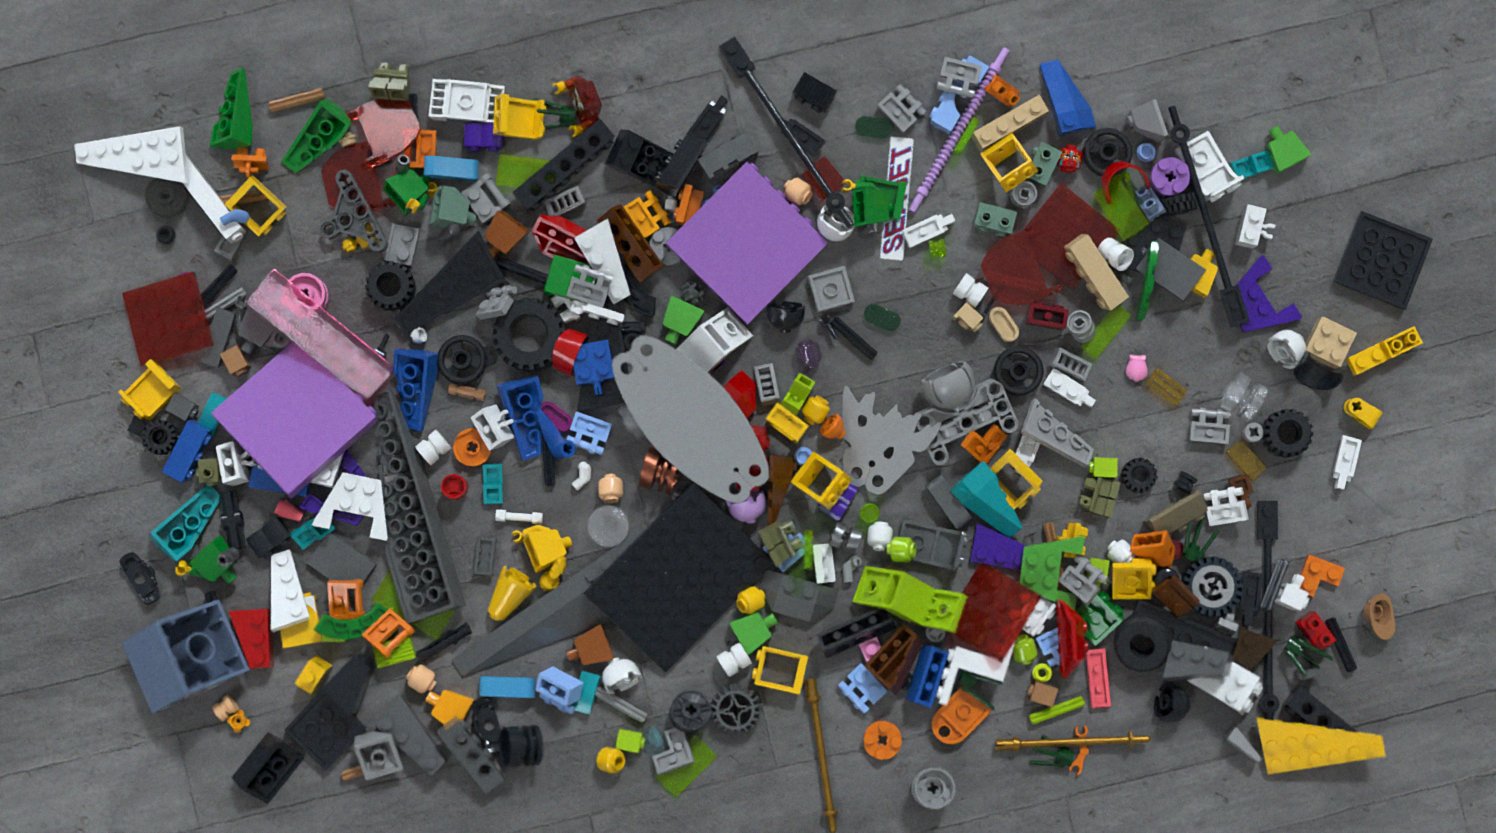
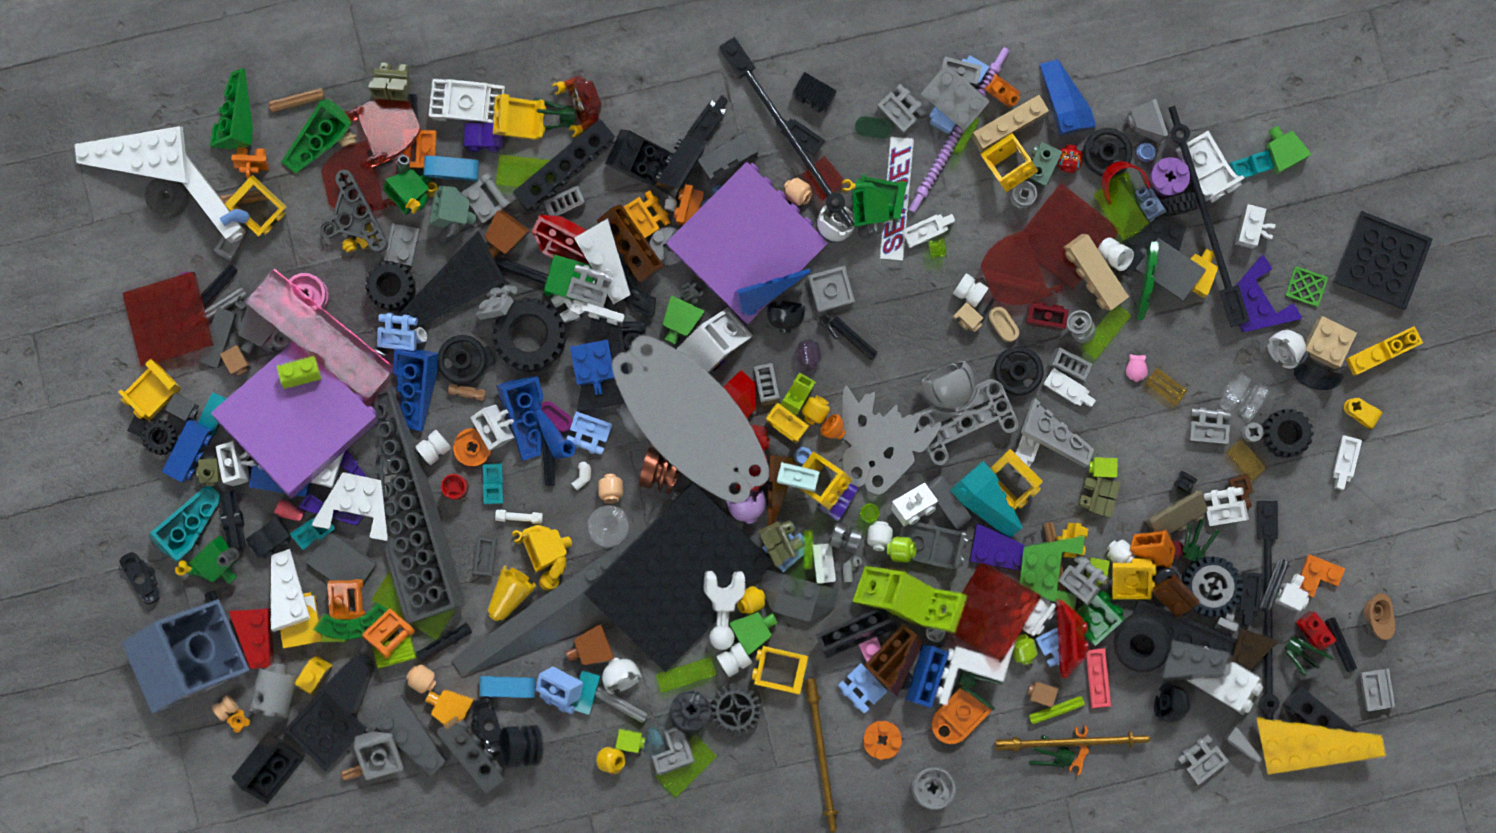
(160, 234): black plate -> none
(273, 690): none -> light grey cylinder
(299, 372): none -> lime brick
(397, 338): none -> light blue plate
(566, 350): red piece -> none
(686, 674): none -> clear neon green tile
(723, 601): none -> white piece
(760, 294): none -> blue wedge
(798, 477): none -> light aqua plate
(882, 317): clear green tile -> none
(914, 505): none -> white brick
(955, 97): none -> light grey plate
(984, 448): orange plate -> none
(994, 216): sand green brick -> none
(1048, 673): neon yellow plate -> none
(1150, 475): black tyre -> none
(1207, 763): none -> light grey plate
(1311, 274): none -> bright green window
(1377, 689): none -> light grey plate

